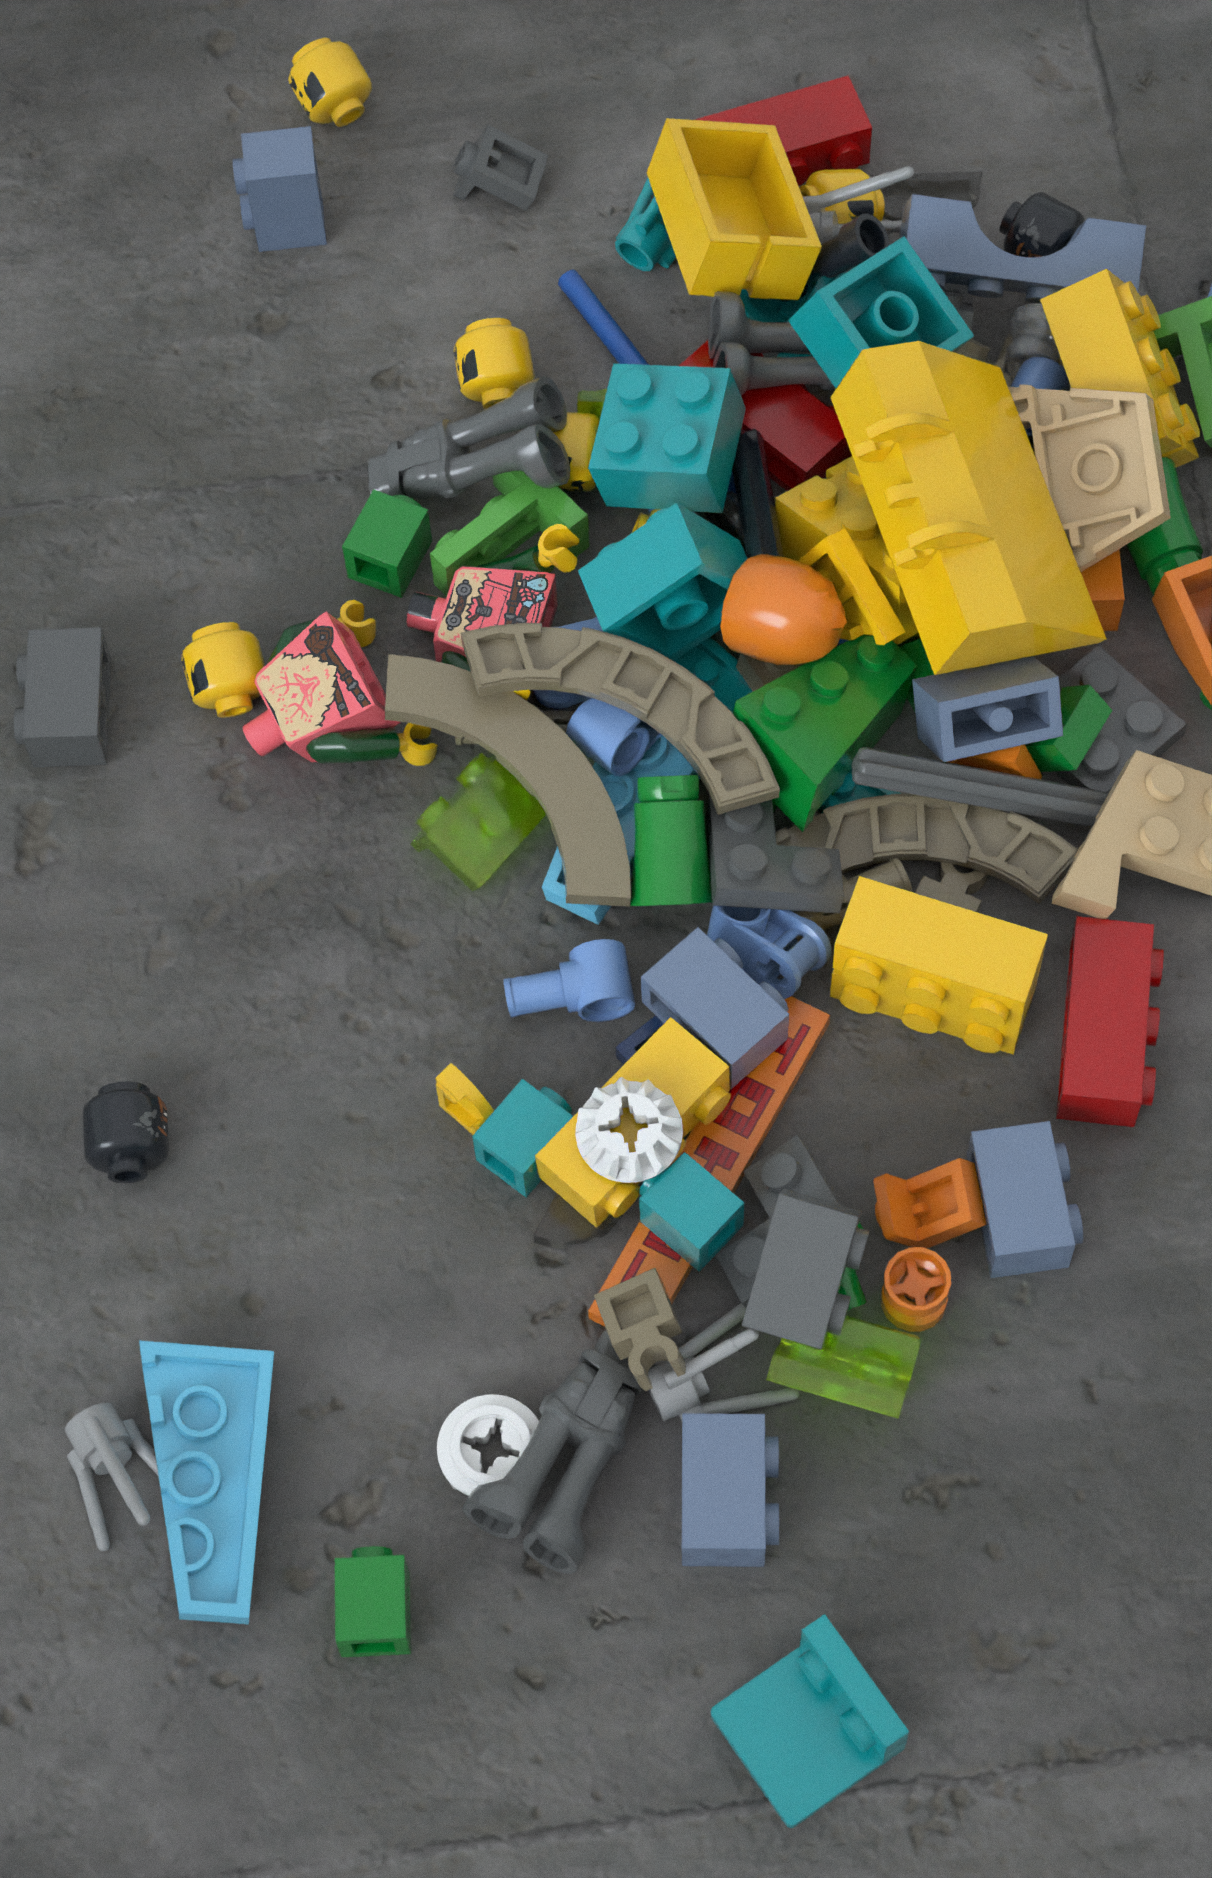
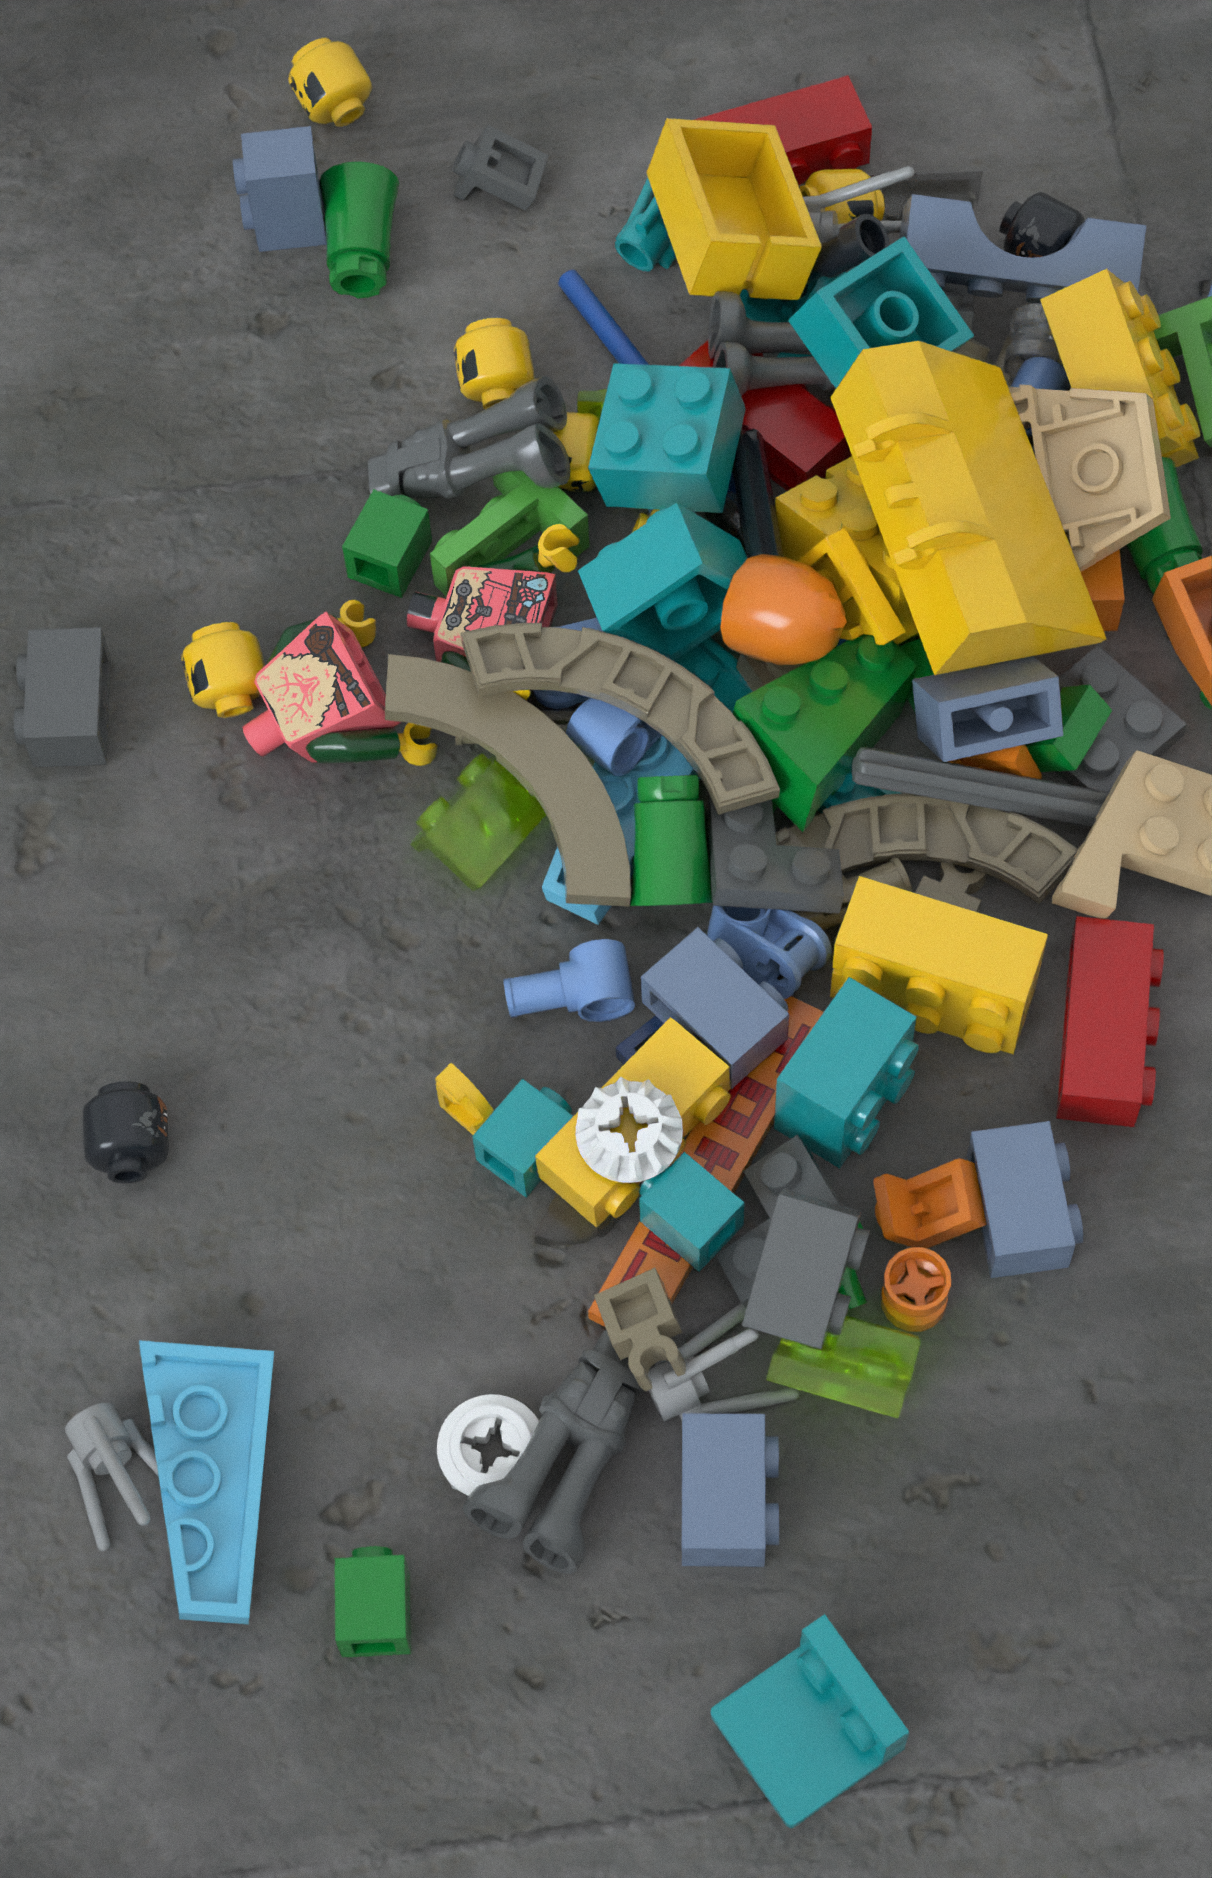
(358, 223): none -> green plant
(846, 1073): none -> teal brick

